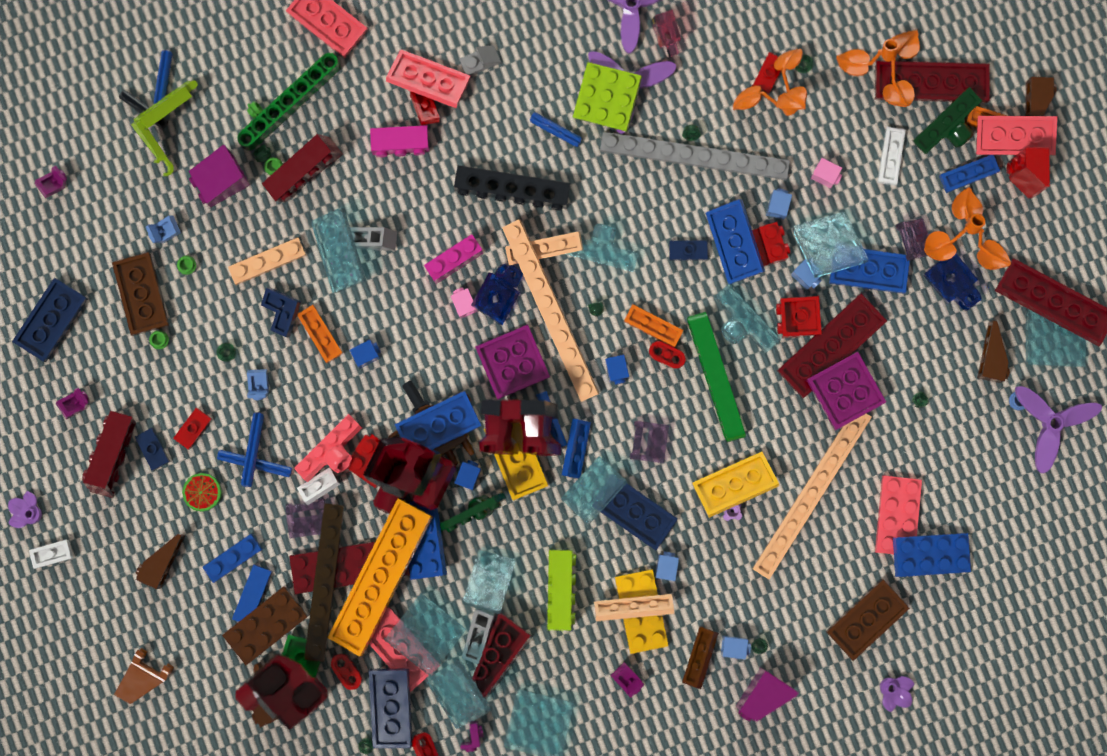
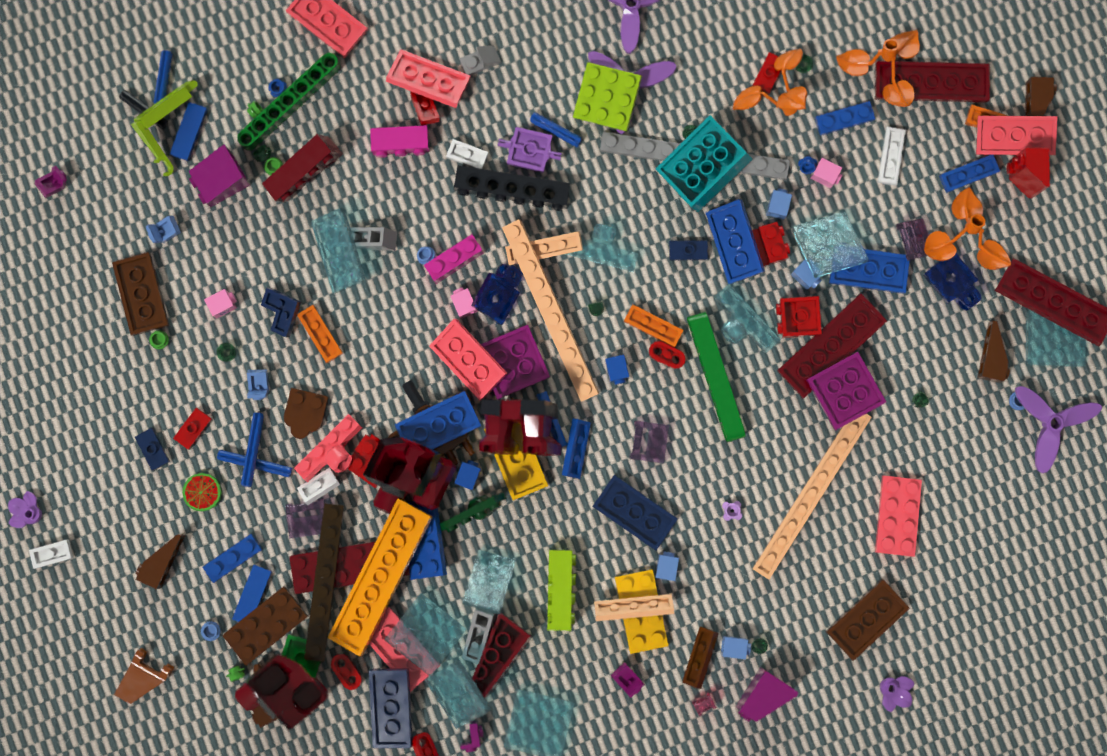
(50, 320): dark blue plate -> none
(73, 403): magenta bracket -> none
(109, 454): dark red wedge -> none
(186, 265): bright green plate -> none
(188, 131): none -> blue tile
(210, 631): none -> medium blue plate
(221, 303): none -> bright pink brick
(236, 673): none -> bright green plate
(267, 261): light nougat plate -> none
(277, 83): none -> blue plate
(304, 412): none -> reddish brown plate
(365, 353): blue brick -> none
(368, 742): clear green hinge -> none
(425, 255): none -> medium blue plate
(467, 154): none -> white plate
(468, 359): none -> coral plate
(529, 149): none -> medium lavender plate
(594, 490): clear light blue plate -> none
(666, 24): clear pink torso -> none
(703, 164): none -> teal slope
(704, 704): none -> clear pink bush
(735, 484): yellow plate -> none
(807, 165): none -> blue plate
(845, 118): none -> blue plate
(931, 554): blue plate -> none
(949, 123): dark green plate -> none

